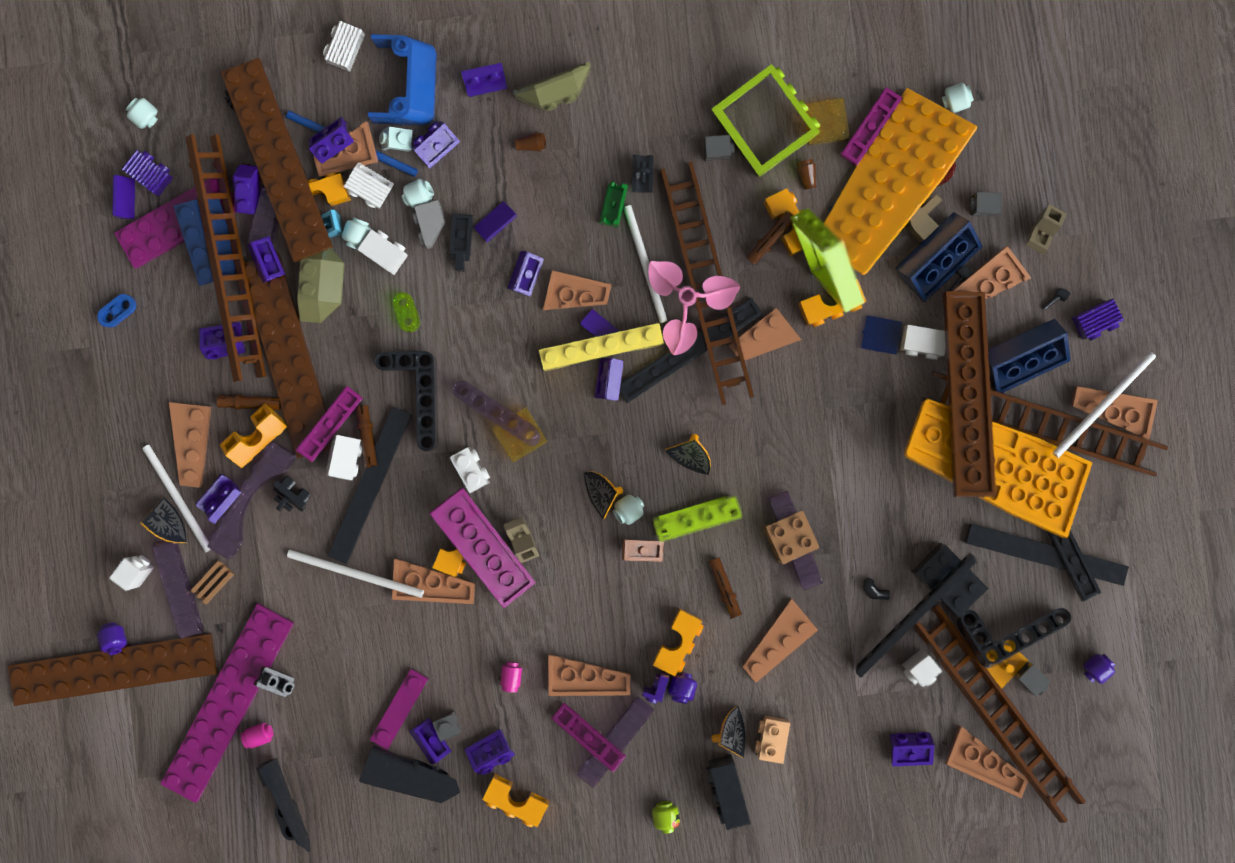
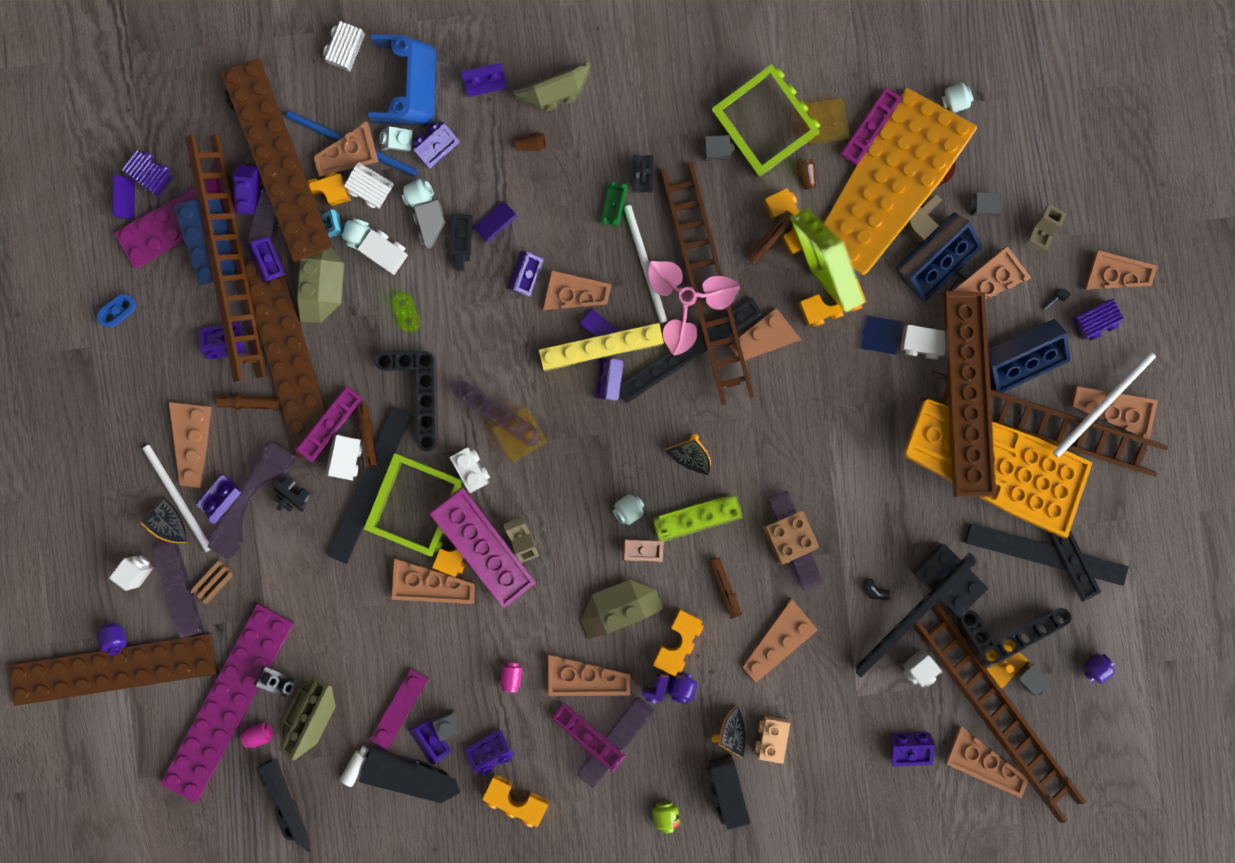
(141, 113): light aqua head -> none
(243, 448): light orange arch -> none
(306, 717): none -> olive wedge
(330, 140): dark purple bracket -> none
(354, 766): none -> white cylinder
(355, 573): white piece -> none
(384, 492): none -> lime window
(601, 492): shield -> none
(619, 607): none -> olive wedge
(1118, 271): none -> nougat wing

